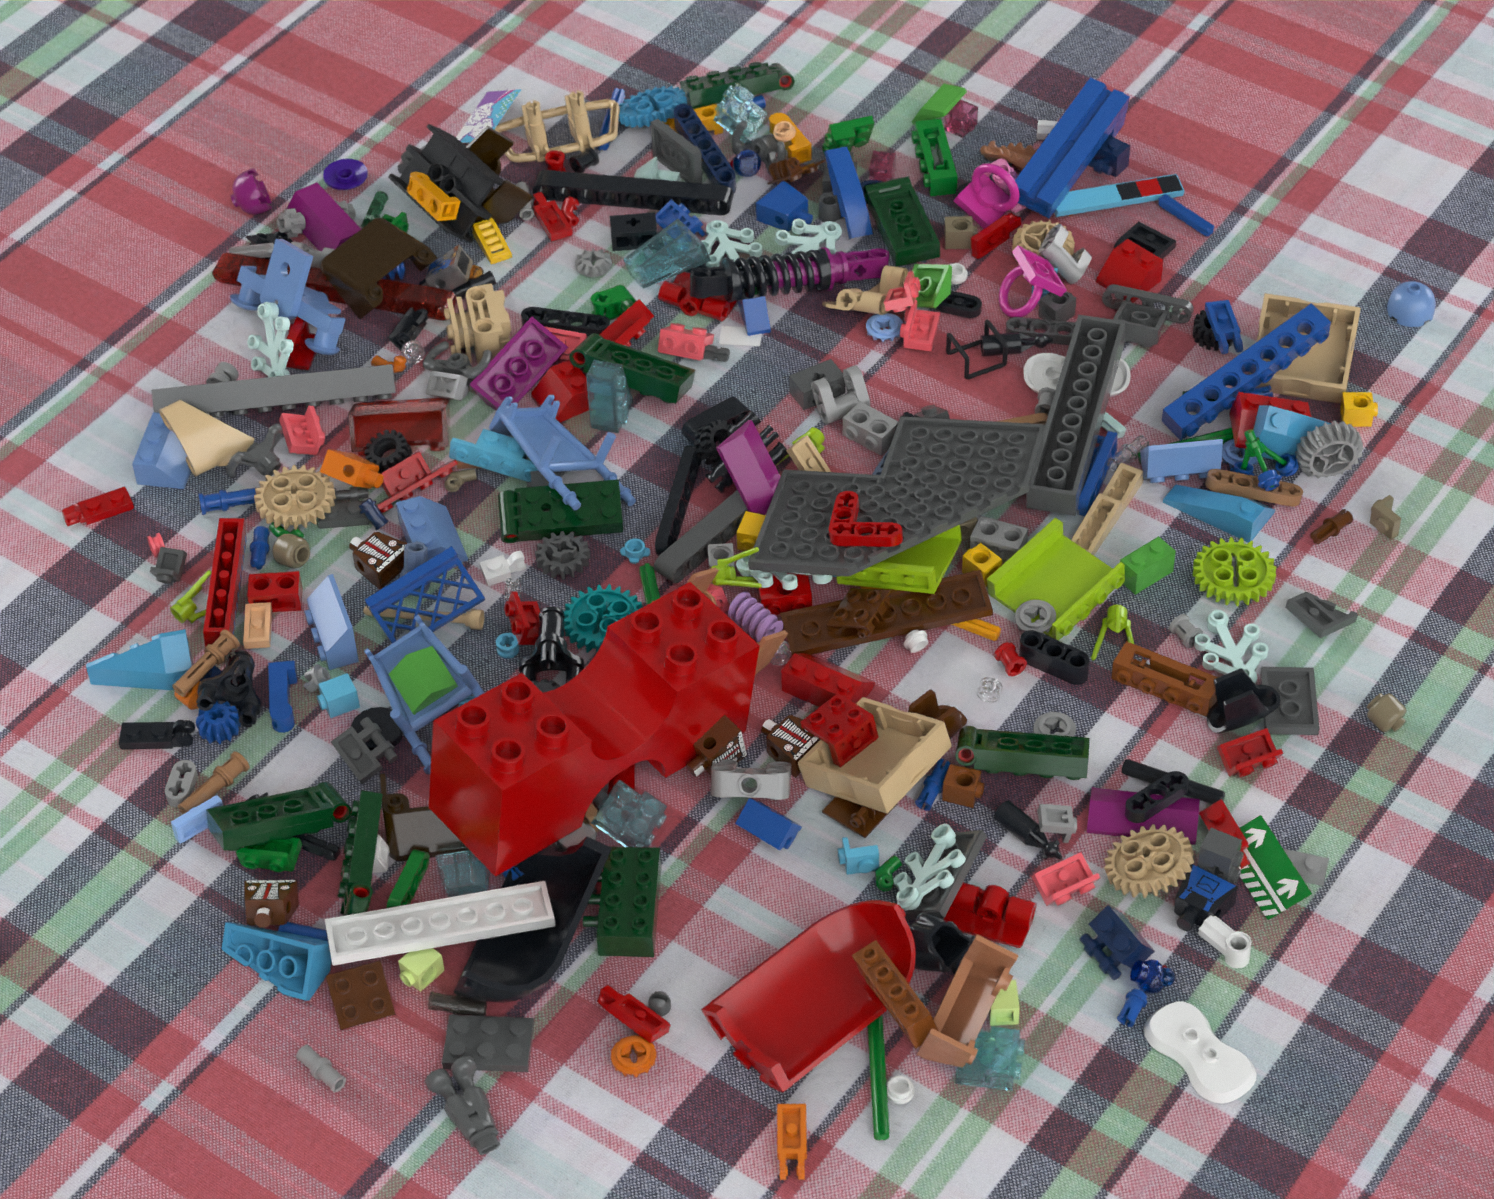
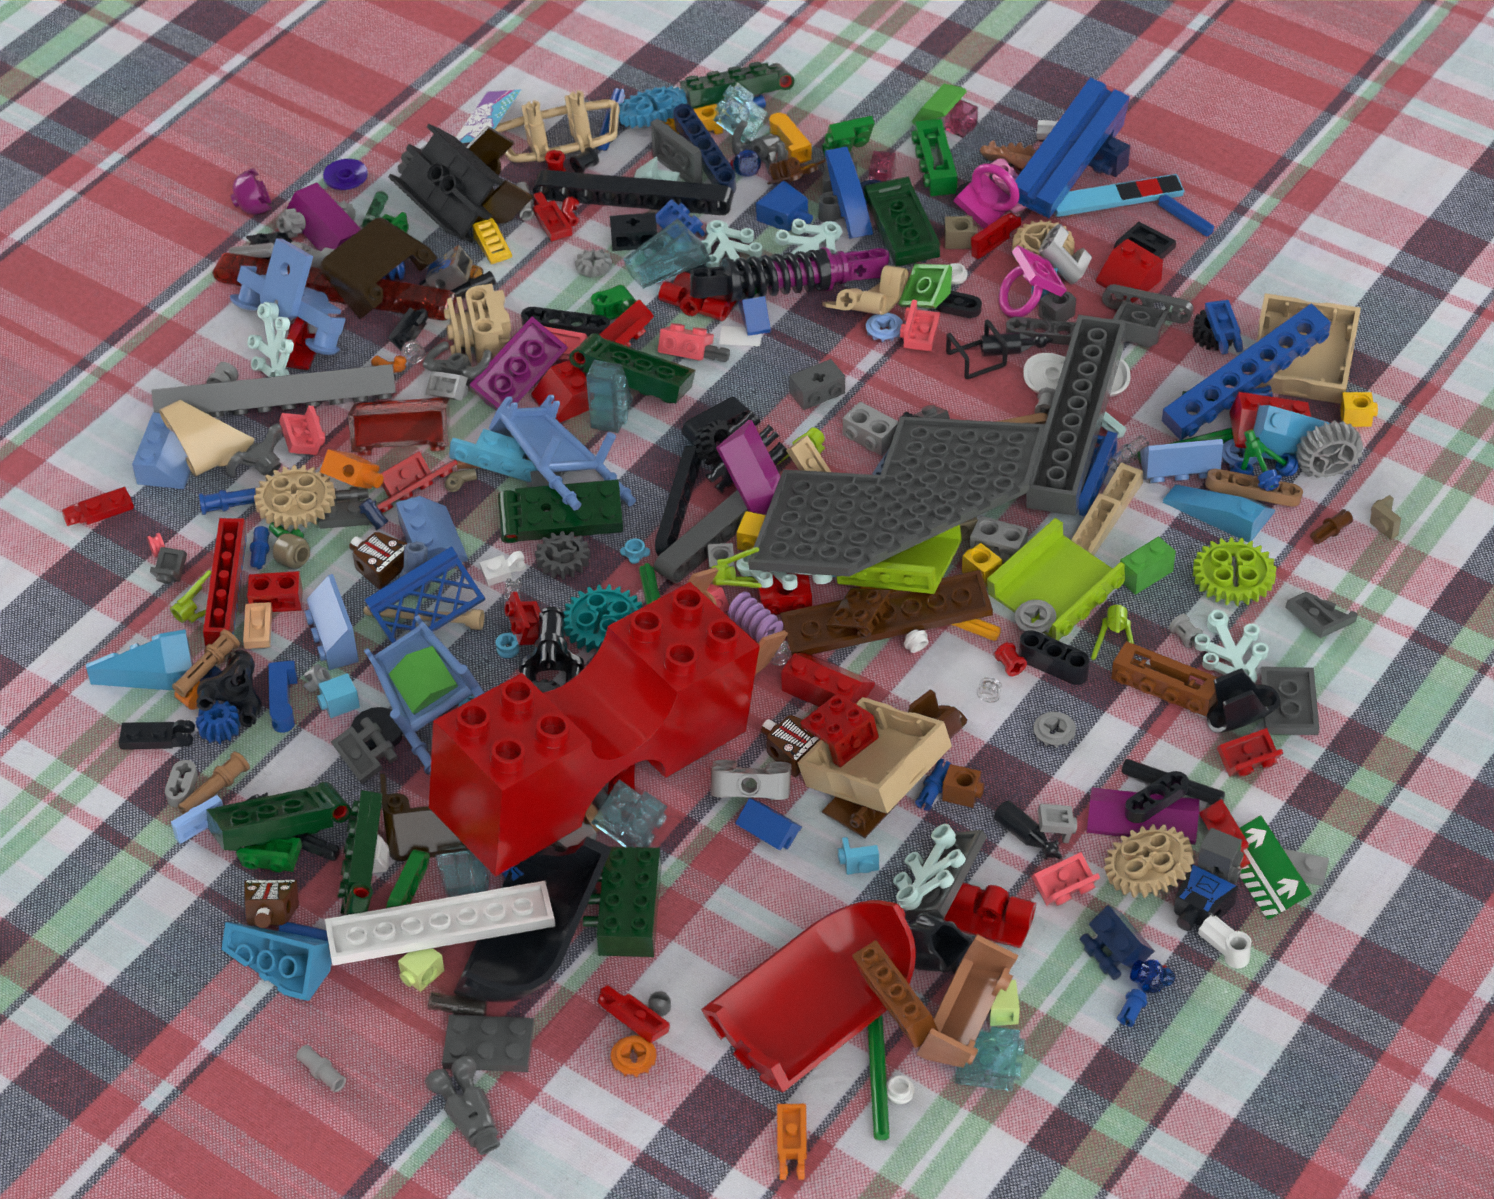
(360, 995): reddish brown hinge -> none
(385, 443): black tyre -> none
(432, 198): light orange leg -> none
(720, 742): reddish brown torso -> none
(784, 131): light nougat plate -> none
(835, 409): light grey connector -> none
(848, 531): red beam -> none
(883, 874): green arm -> none
(902, 297): coral bracket -> none
(1023, 753): dark green hinge -> none
(1212, 1067): white plate -> none
(1386, 712): dark tan head -> none
(1411, 304): medium blue cylinder -> none

